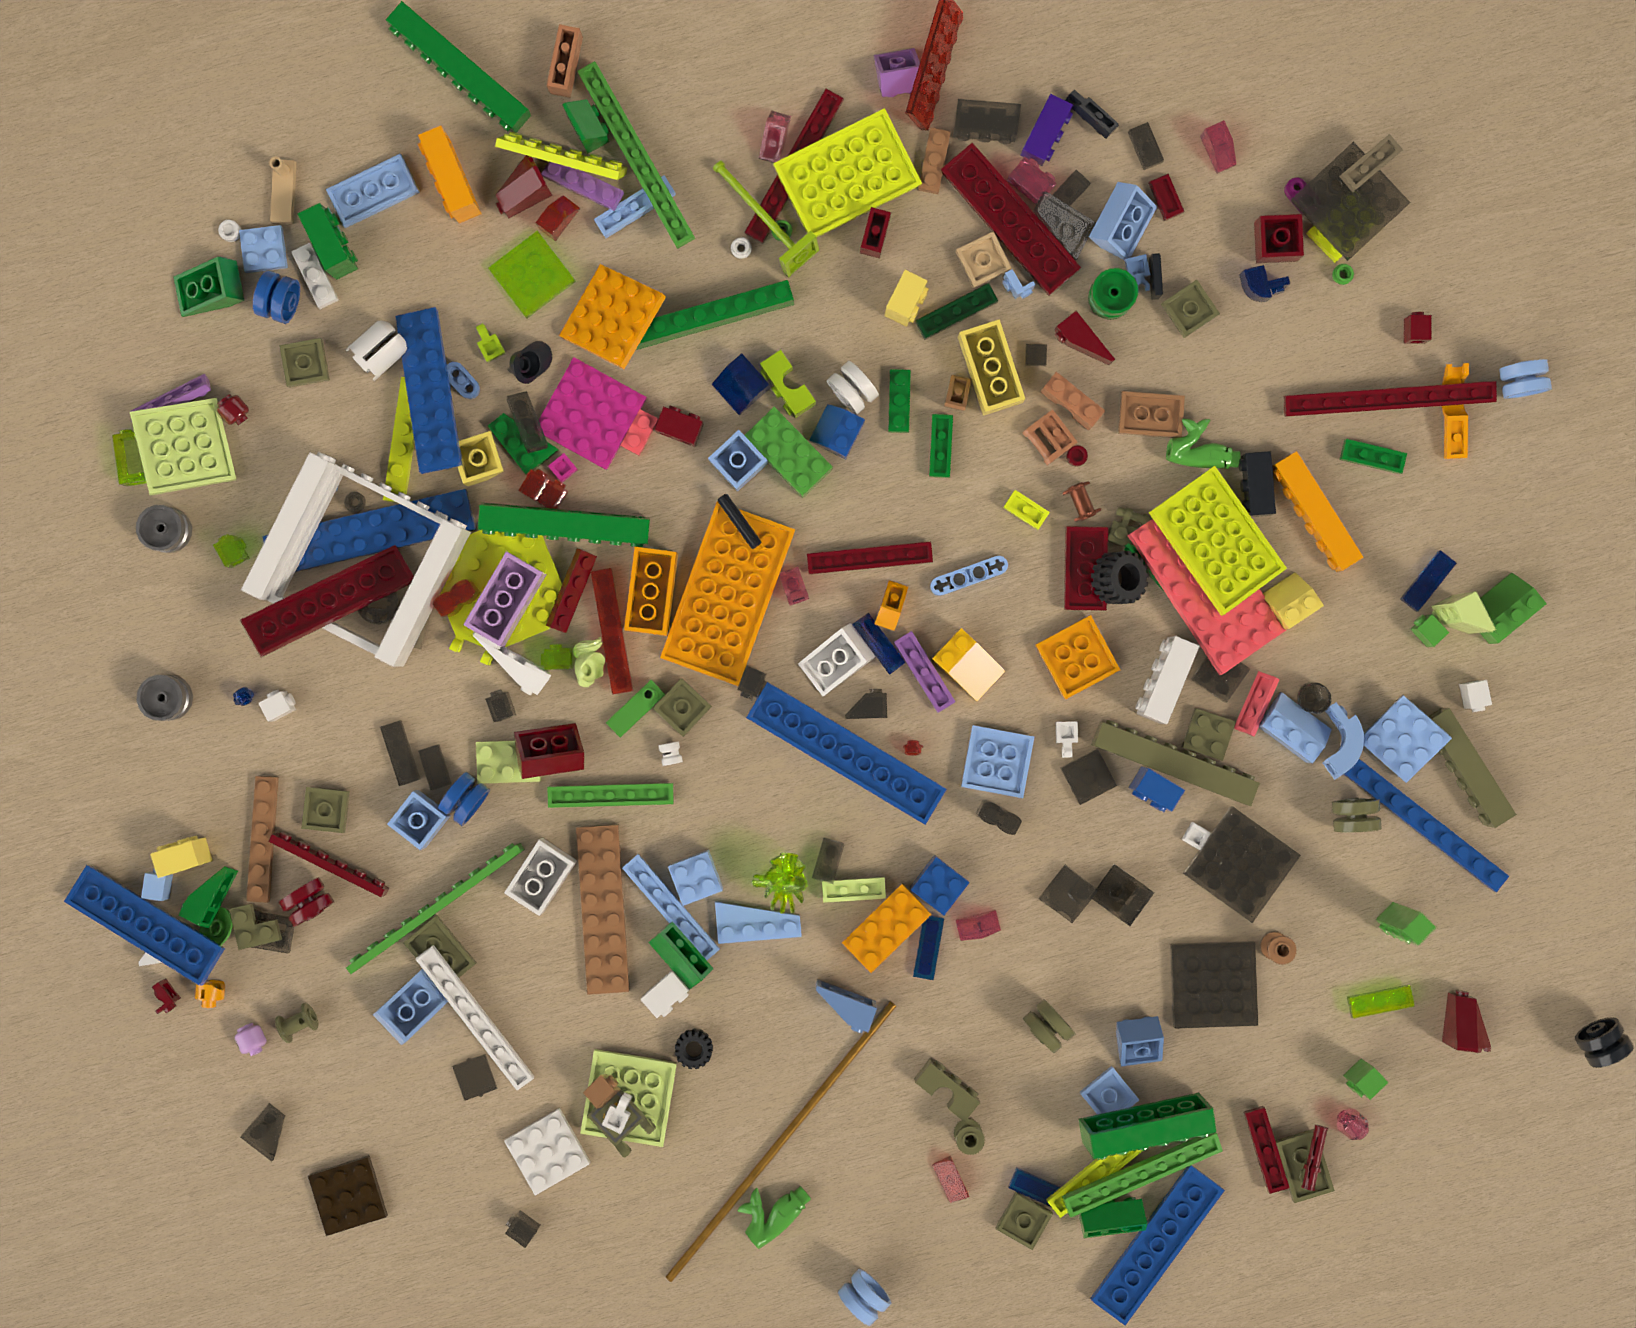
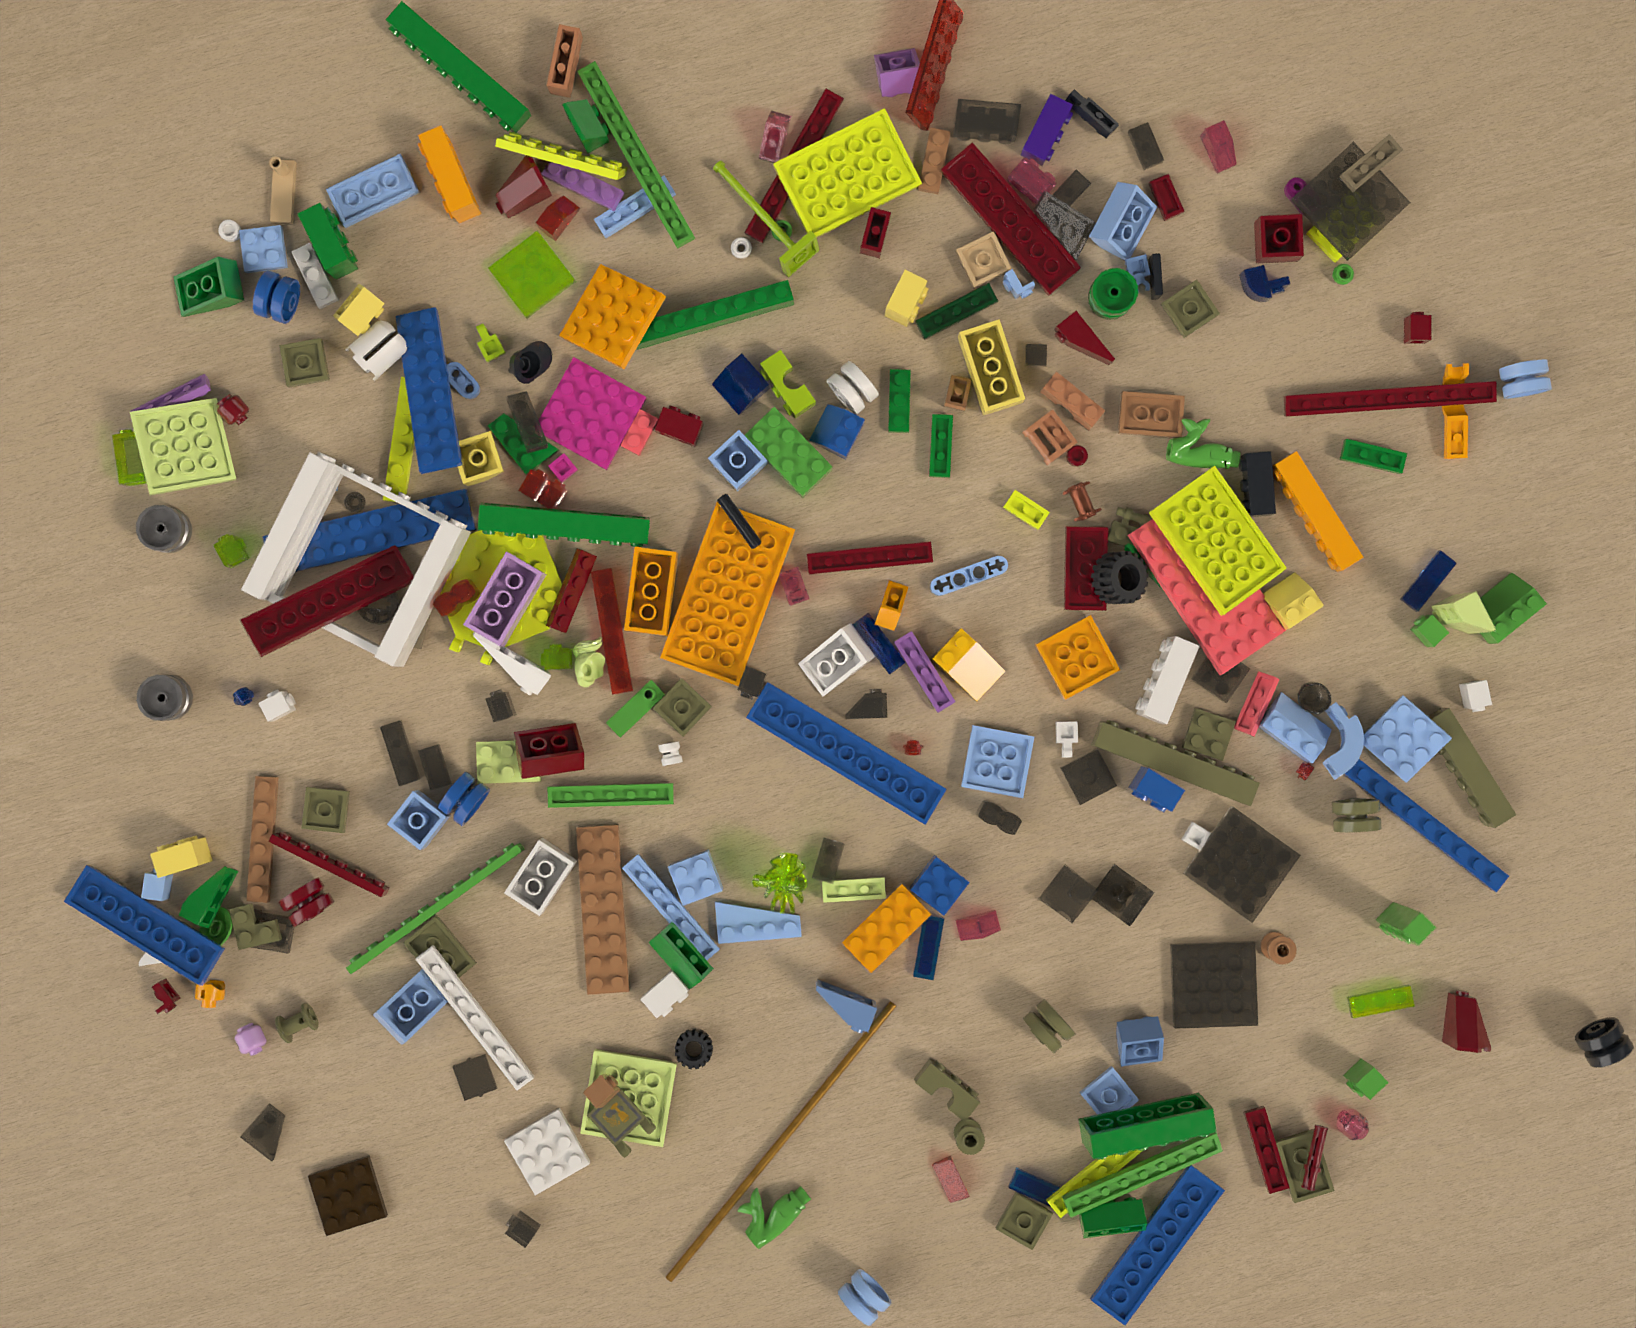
(359, 310): none -> light yellow brick
(617, 1115): white plate -> none
(1304, 770): none -> clear red plate

